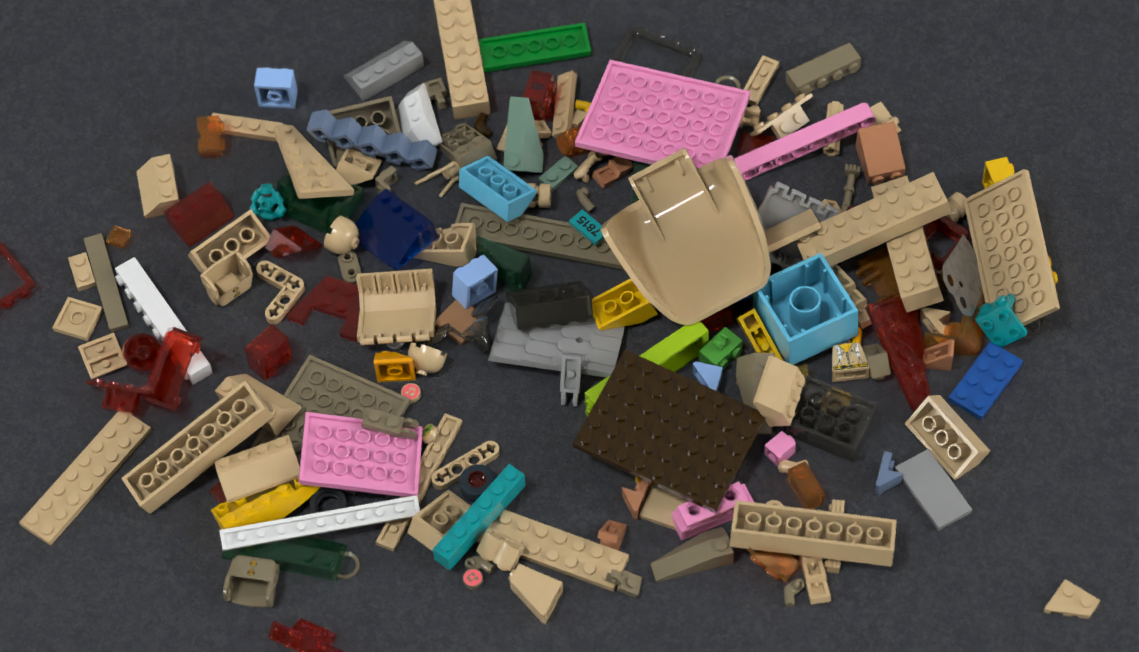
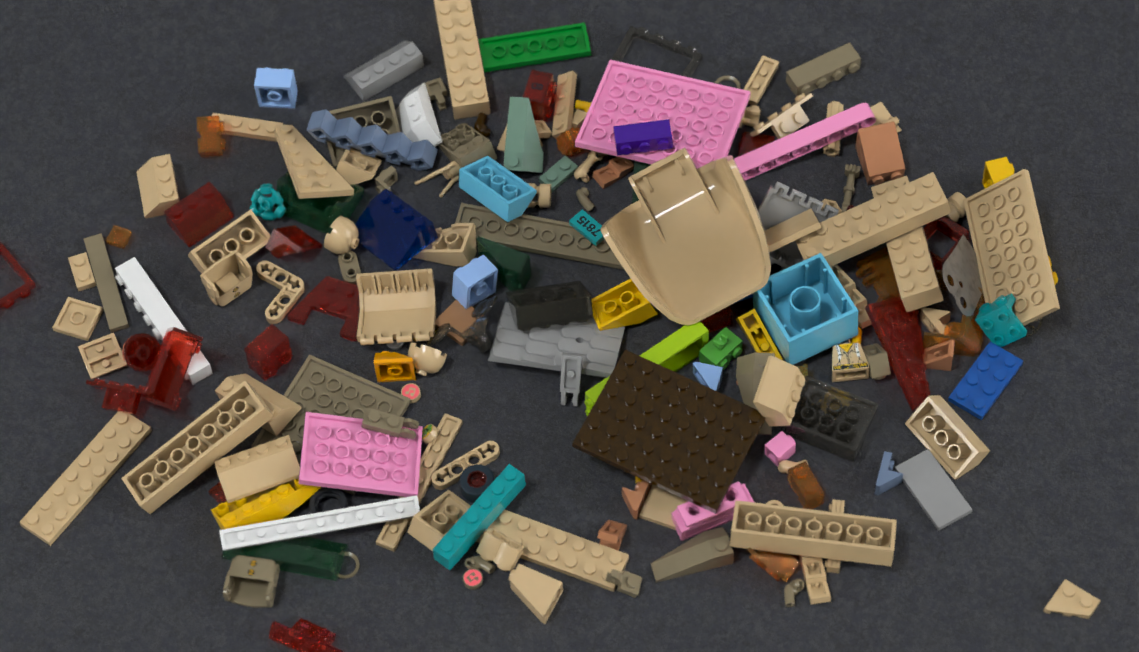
(643, 137): none -> dark purple brick

